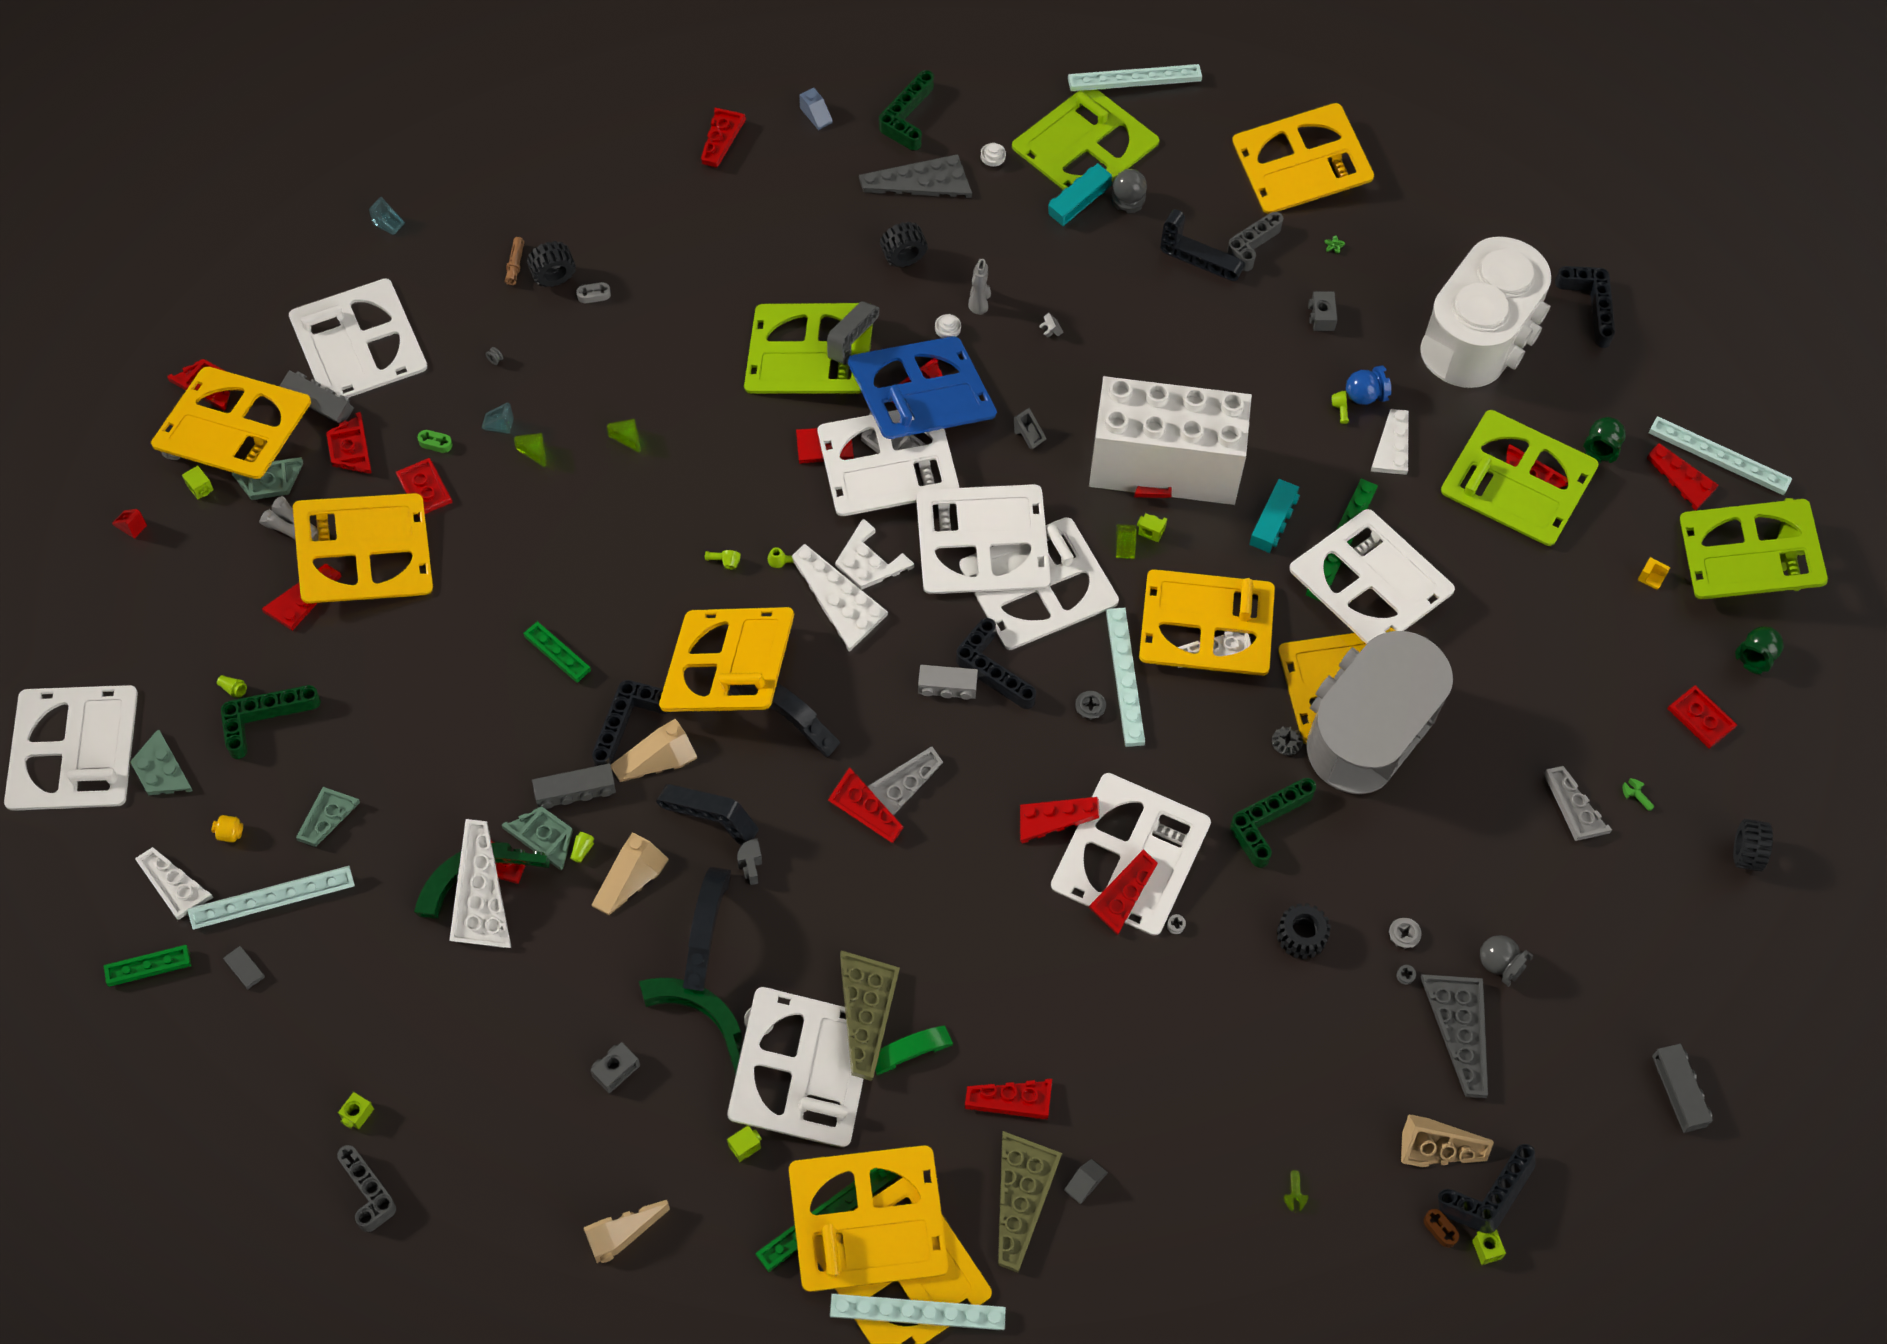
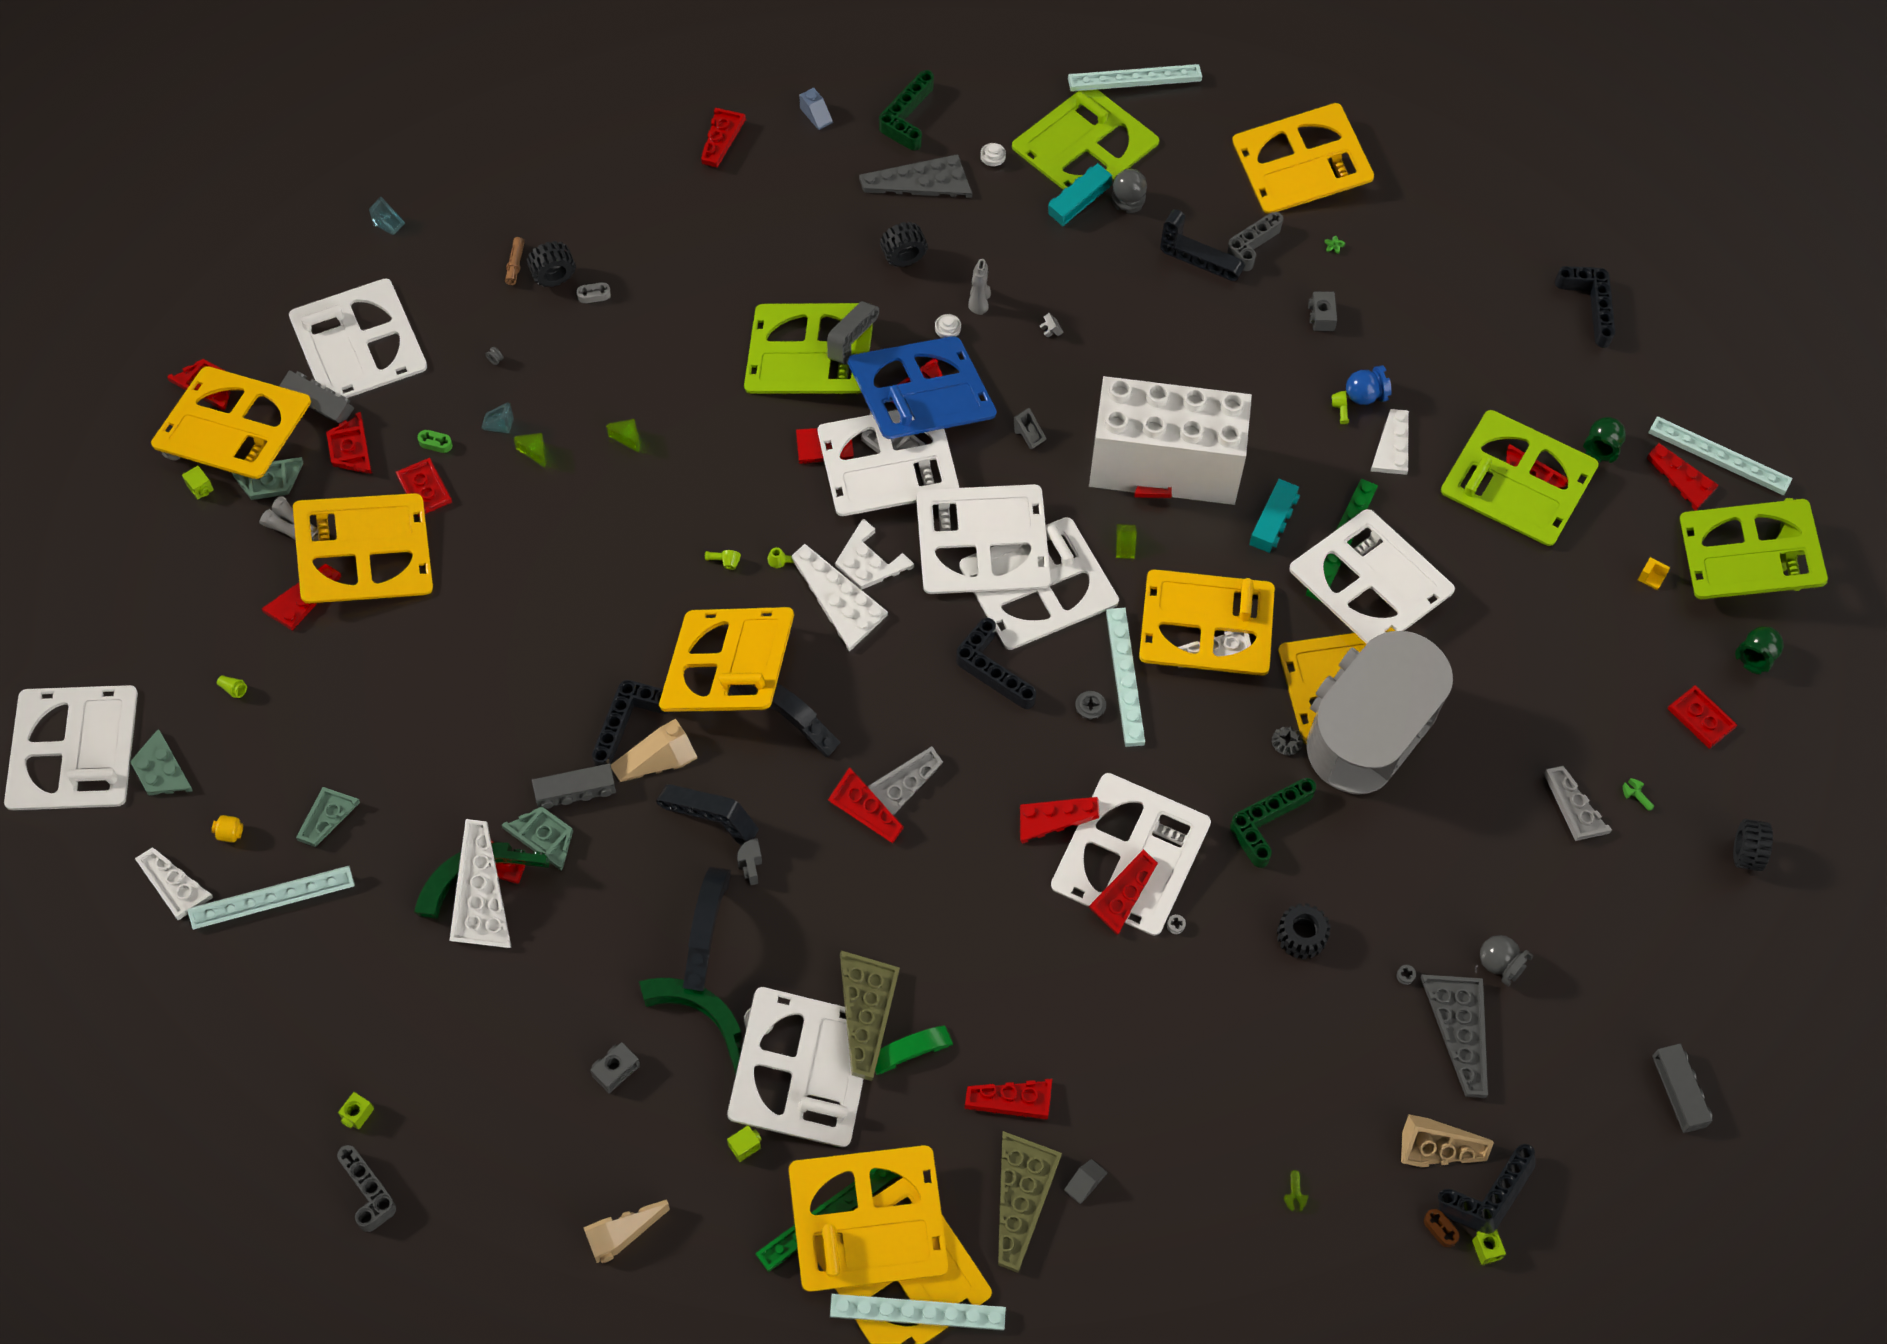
(130, 522): red slope -> none
(147, 965): green plate -> none
(243, 967): dark grey tile -> none
(262, 711): dark green beam -> none
(557, 652): green plate -> none
(581, 847): lime cone -> none
(632, 869): tan wedge -> none
(947, 682): light grey brick -> none
(1151, 527): lime brick -> none
(1401, 925): light grey gear -> none
(1487, 313): white brick -> none

